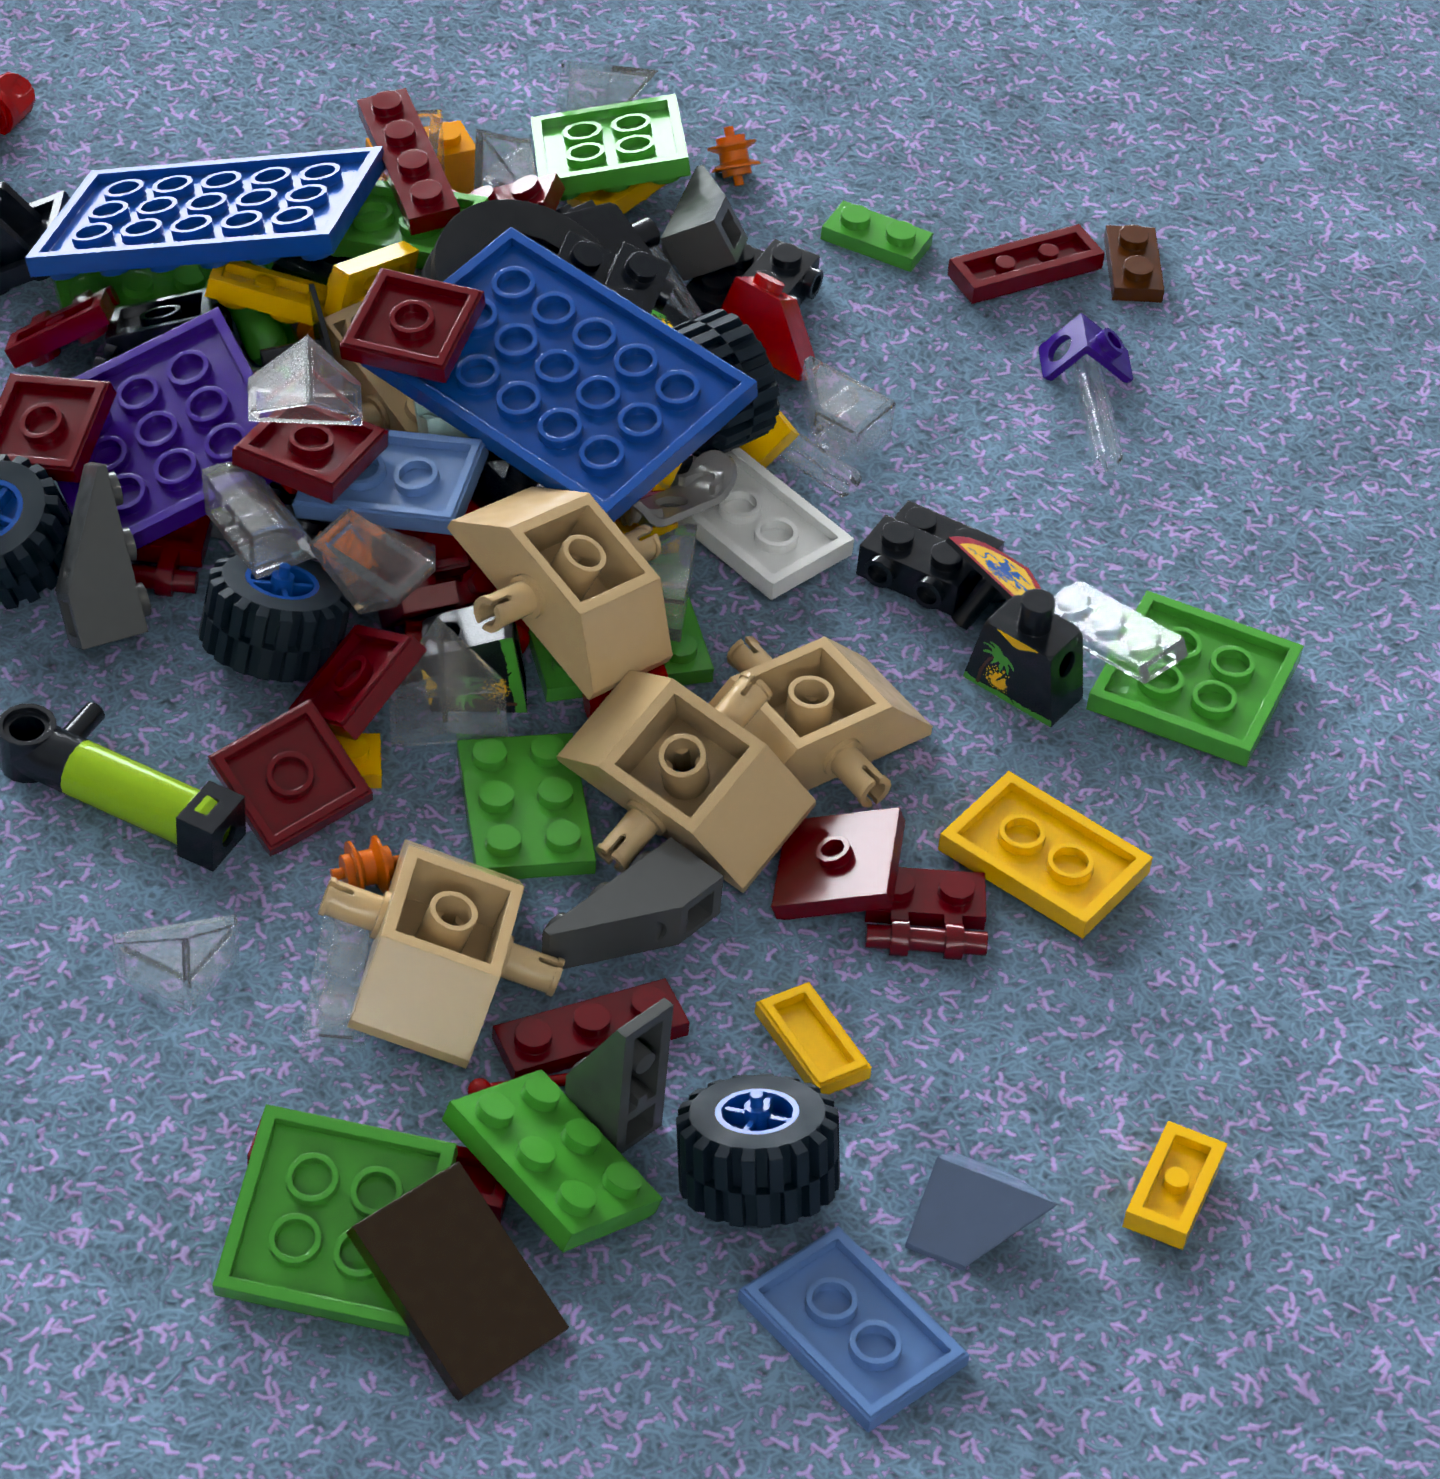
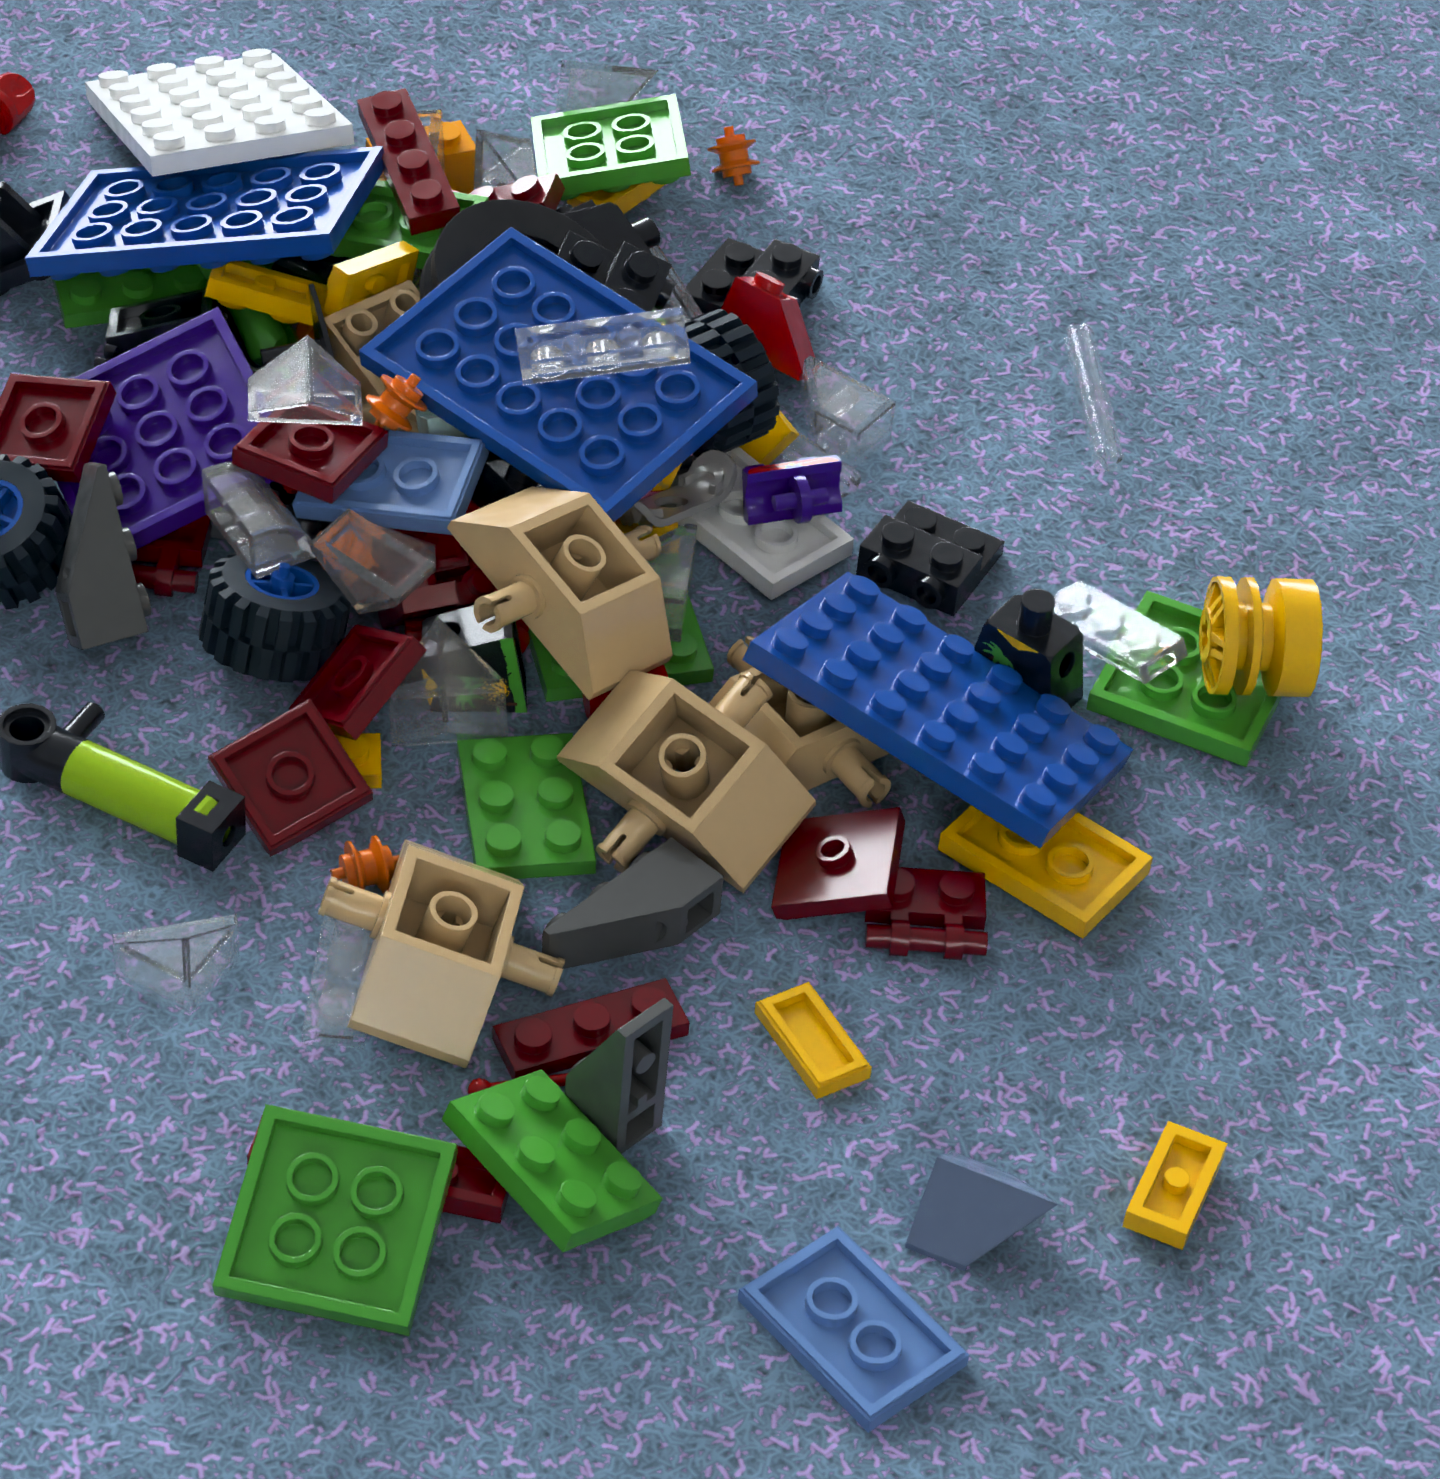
(47, 332): dark red plate -> none
(216, 112): none -> white plate
(396, 402): none -> orange wheel
(412, 325): dark red plate -> none
(457, 1280): dark brown tile -> none
(602, 346): none -> clear plate
(703, 229): dark grey slope -> none
(758, 1150): black wheel -> none
(791, 490): none -> dark purple hips
(876, 235): bright green plate -> none
(940, 706): none -> blue plate
(1001, 578): shield -> none
(1025, 263): dark red plate -> none
(1088, 339): dark purple bracket -> none
(1133, 263): reddish brown plate -> none
(1270, 637): none -> yellow wheel

